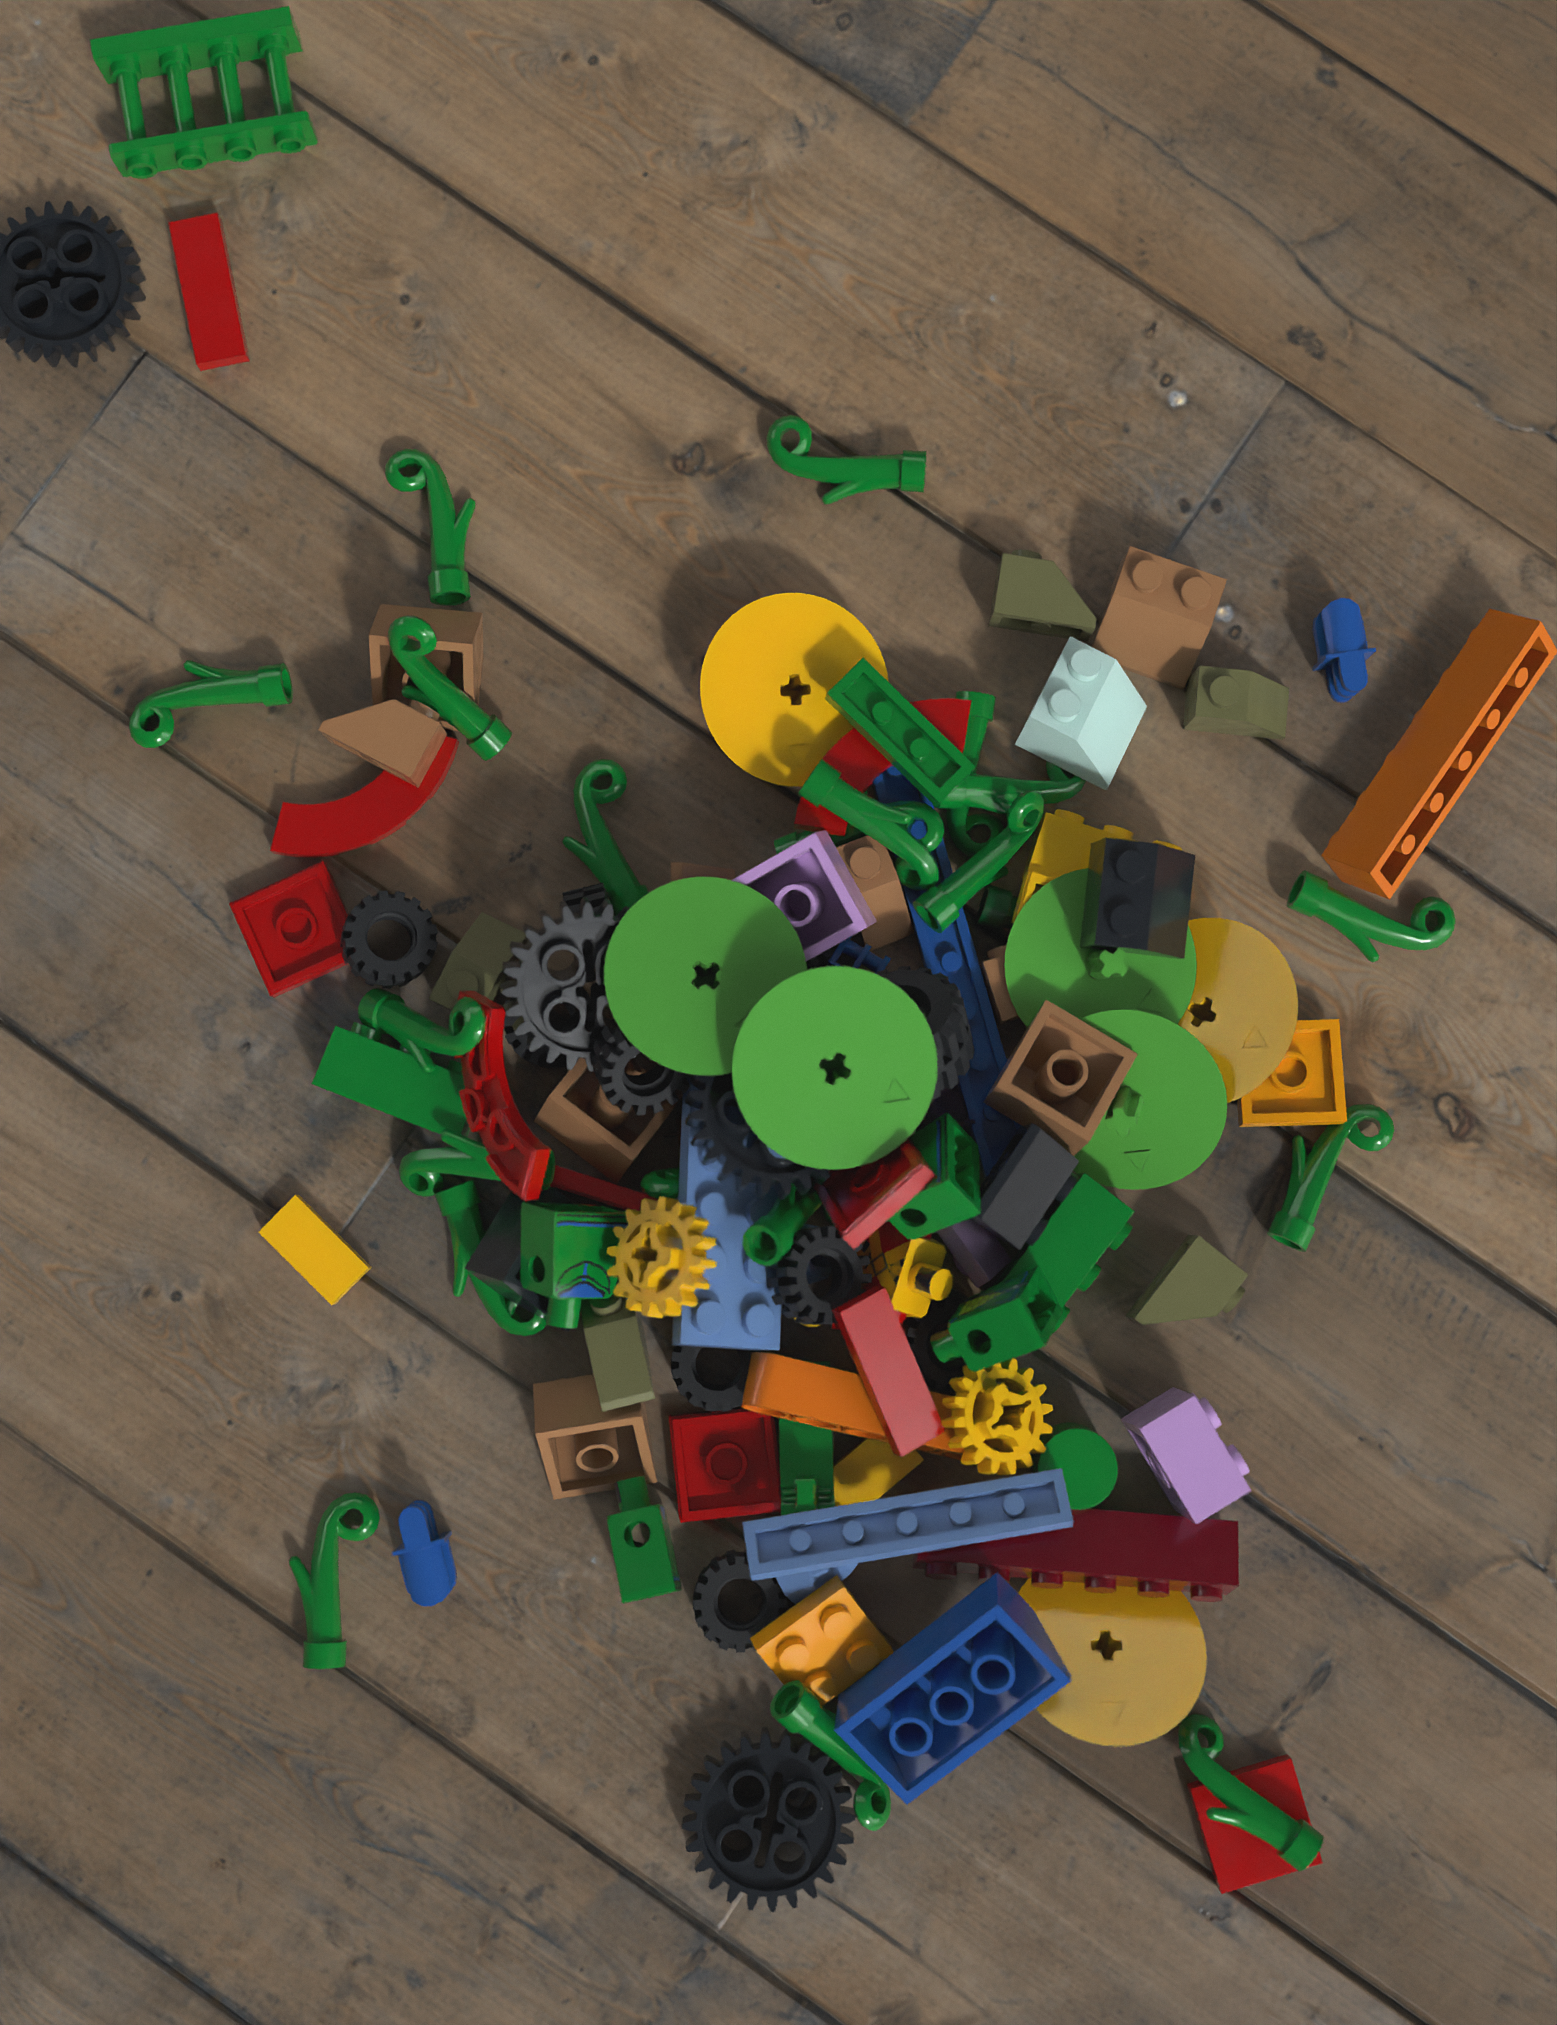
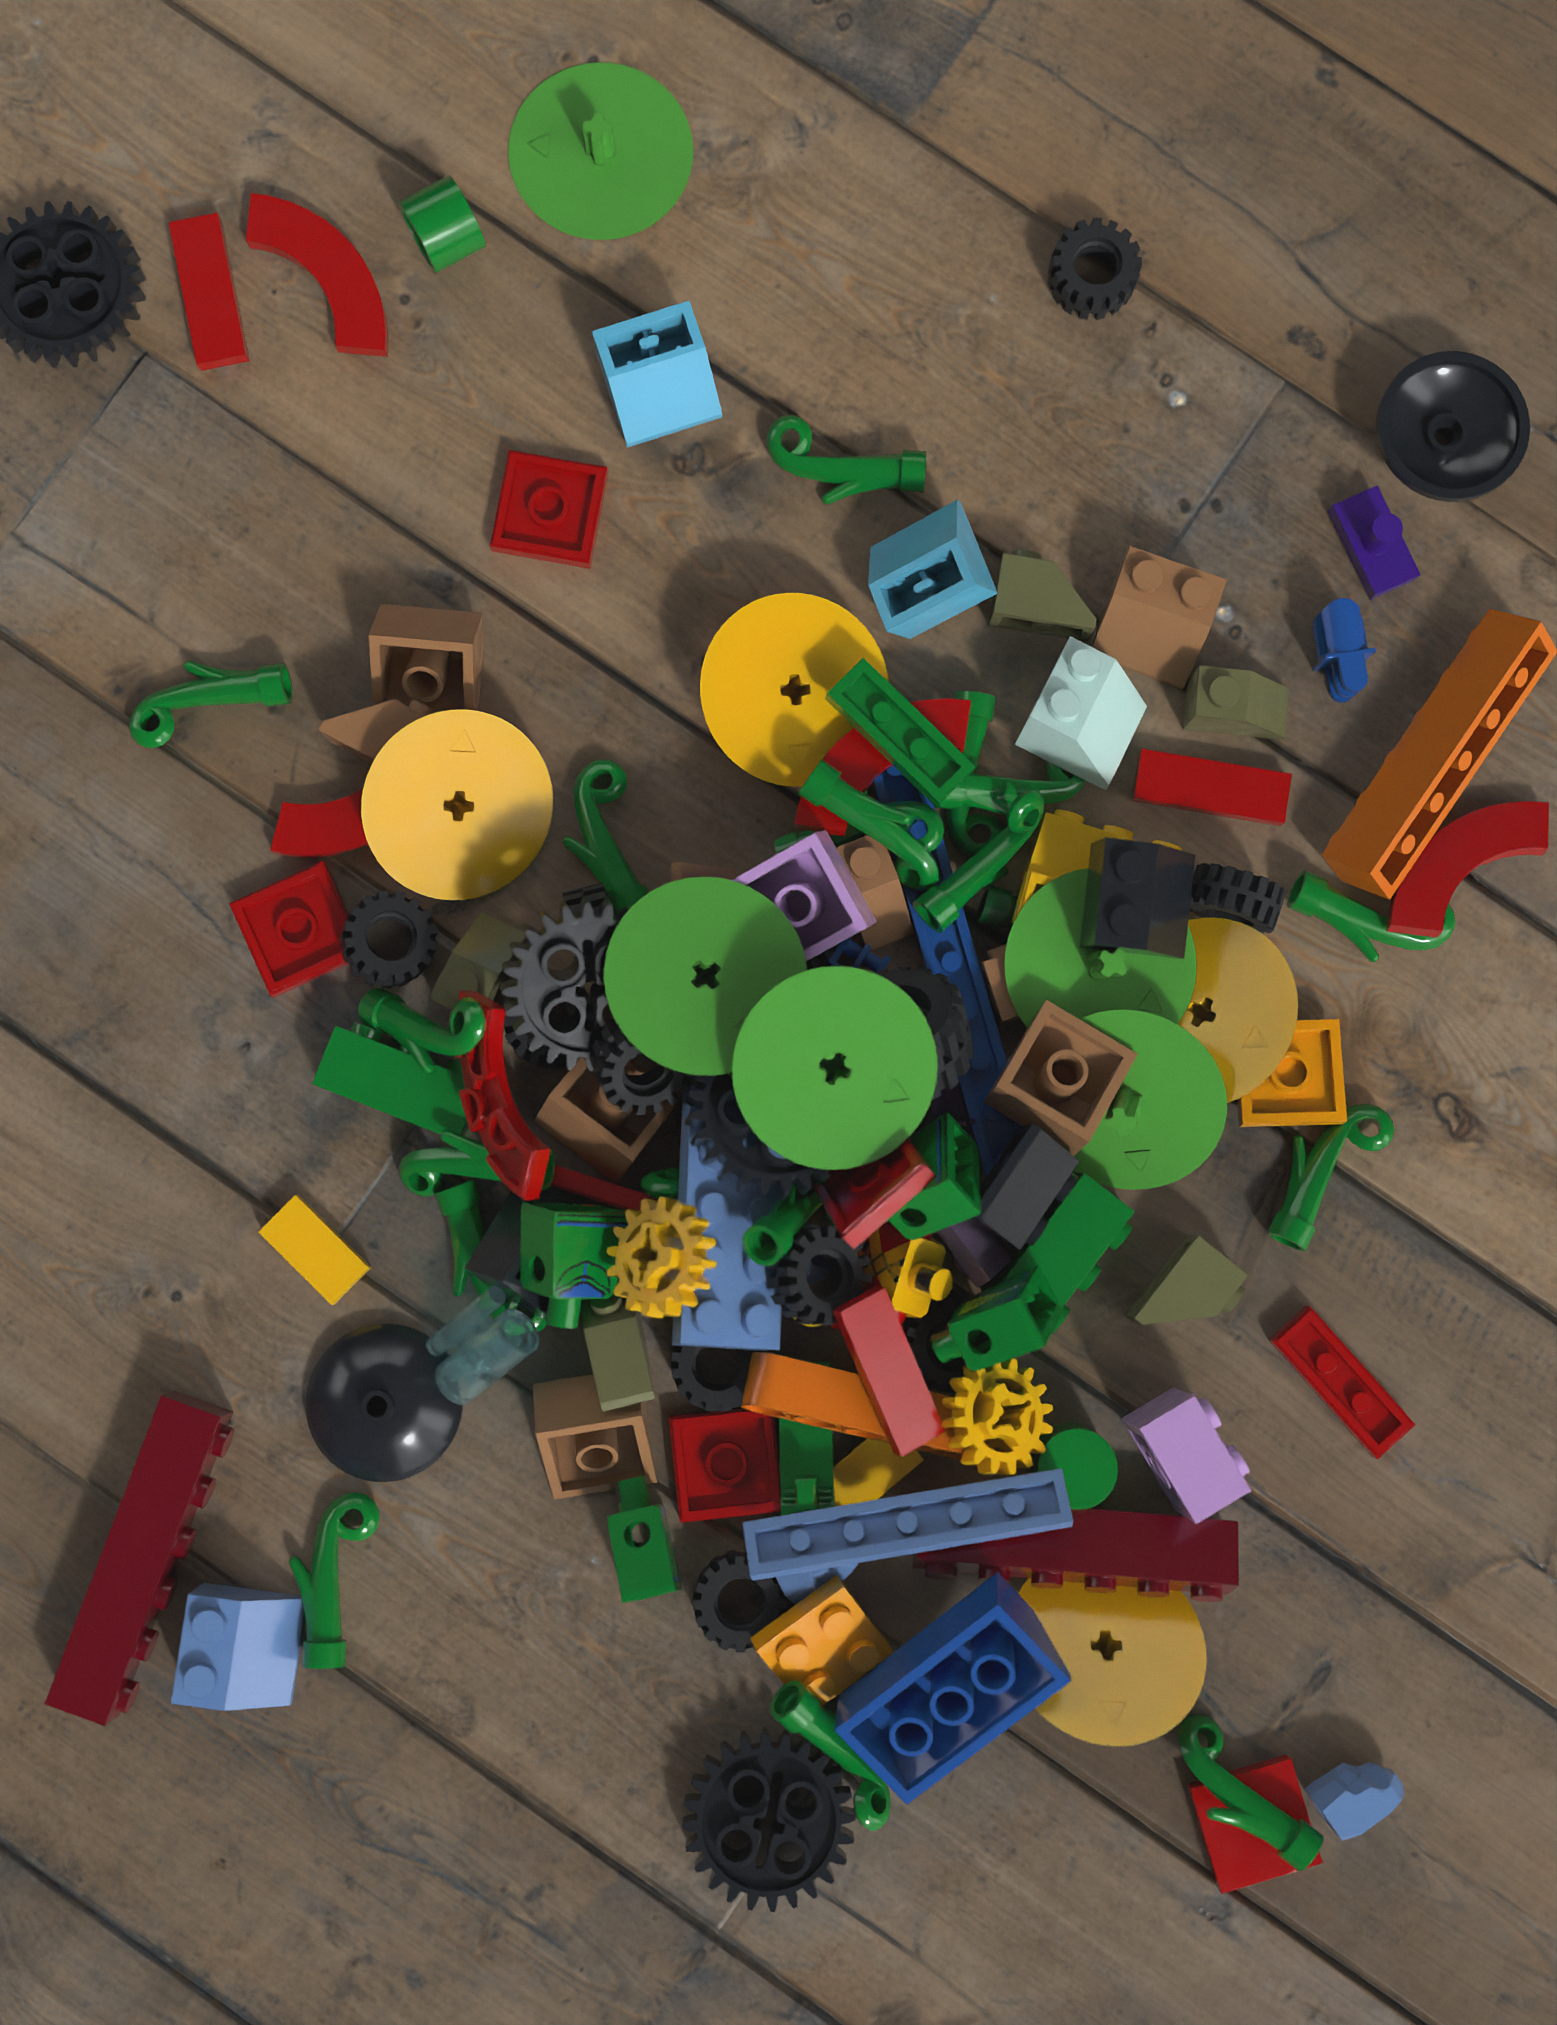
(140, 1558): none -> dark red brick
(196, 46): green fence -> none
(238, 1648): none -> medium blue slope
(332, 261): none -> red tile
(386, 1363): none -> black dish
(425, 1555): blue arm -> none
(433, 777): none -> yellow piece
(442, 224): none -> green piece
(448, 533): green plant -> none
(483, 1346): none -> clear light blue pin
(484, 732): green plant -> none
(549, 509): none -> red tile
(594, 113): none -> bright green piece
(657, 373): none -> medium azure slope
(928, 572): none -> medium azure slope
(1100, 241): none -> black tyre
(1211, 787): none -> red tile
(1236, 896): none -> black tyre
(1341, 1382): none -> red tile
(1355, 1797): none -> medium blue rock
(1374, 542): none -> dark purple tile
(1455, 852): none -> red tile
(1470, 405): none -> black dish

